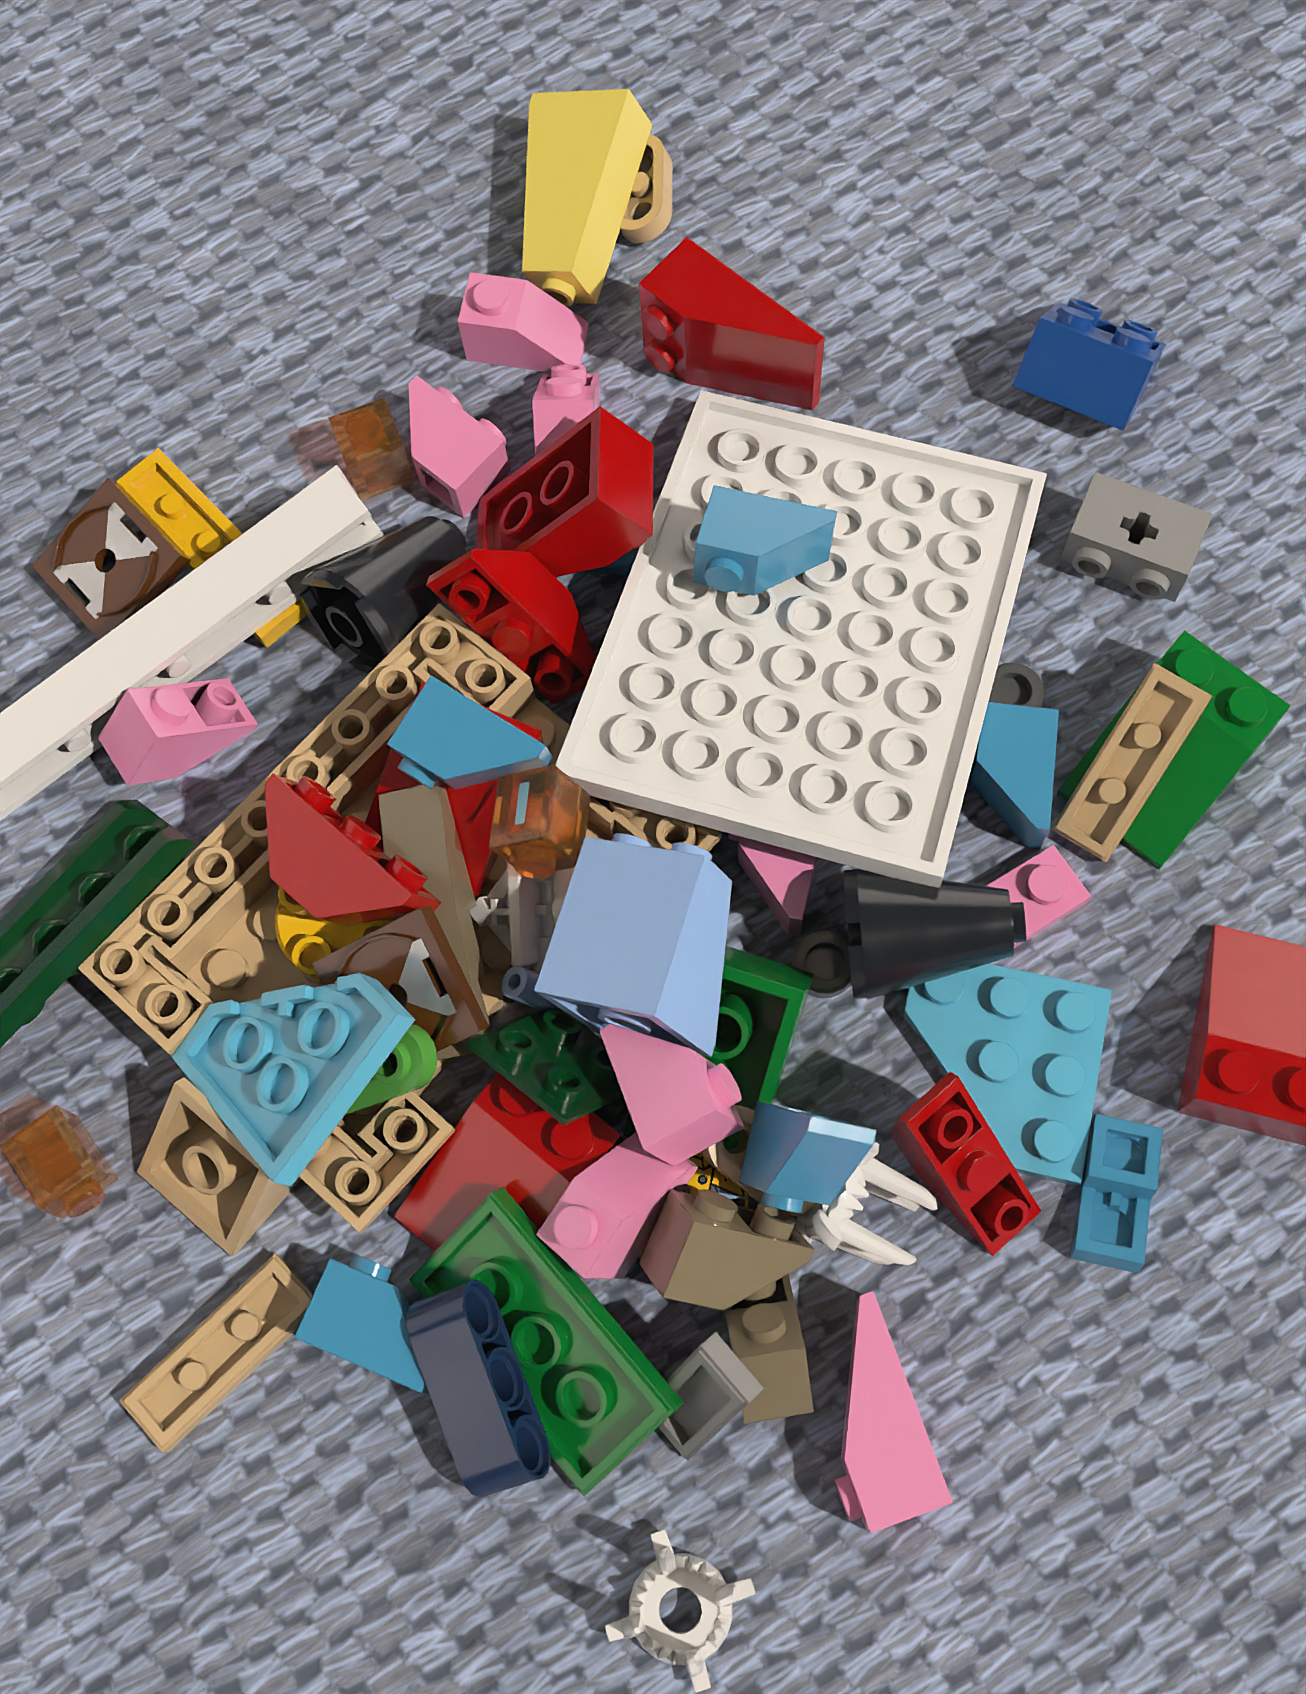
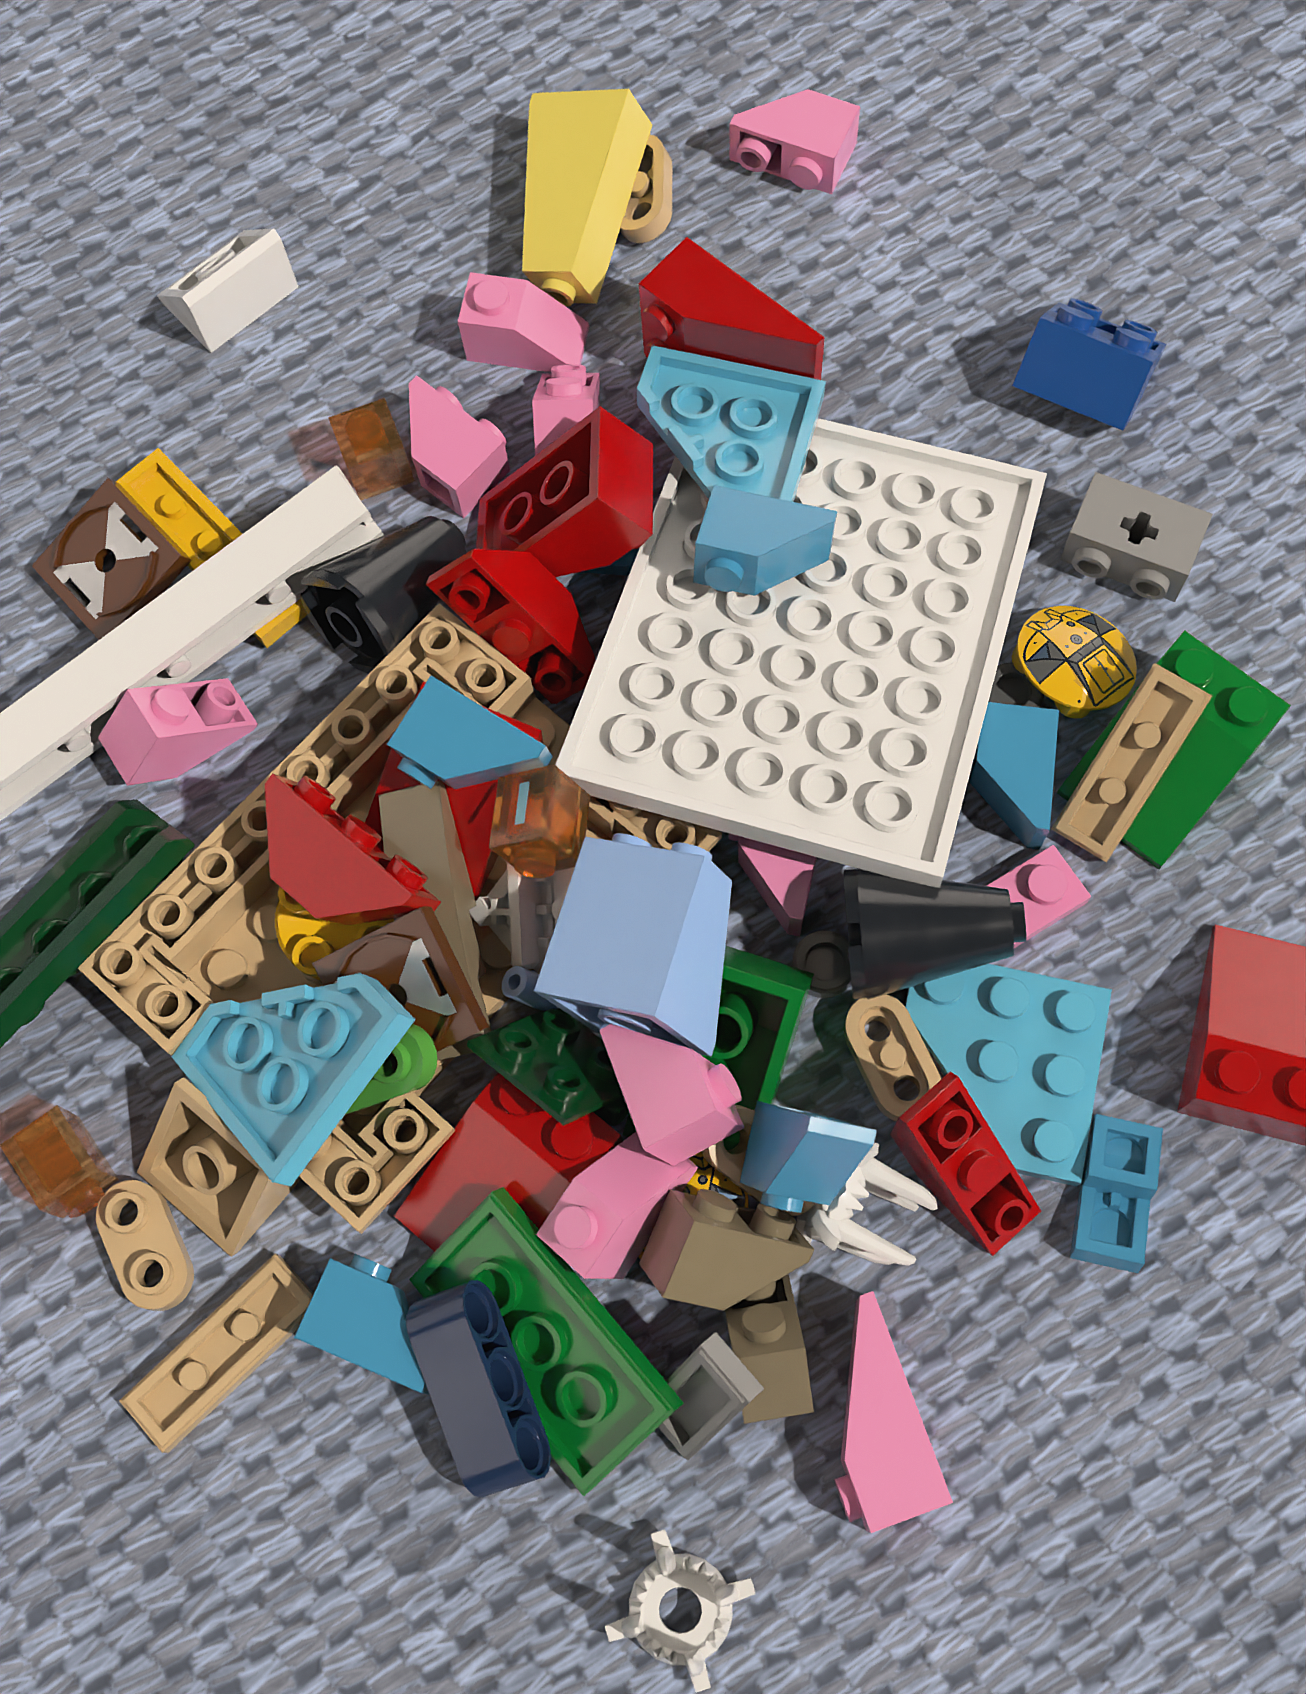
(145, 1241): none -> tan plate
(231, 287): none -> white slope
(731, 420): none -> medium azure plate
(797, 139): none -> bright pink slope
(890, 1060): none -> tan plate
(1075, 659): none -> yellow dish

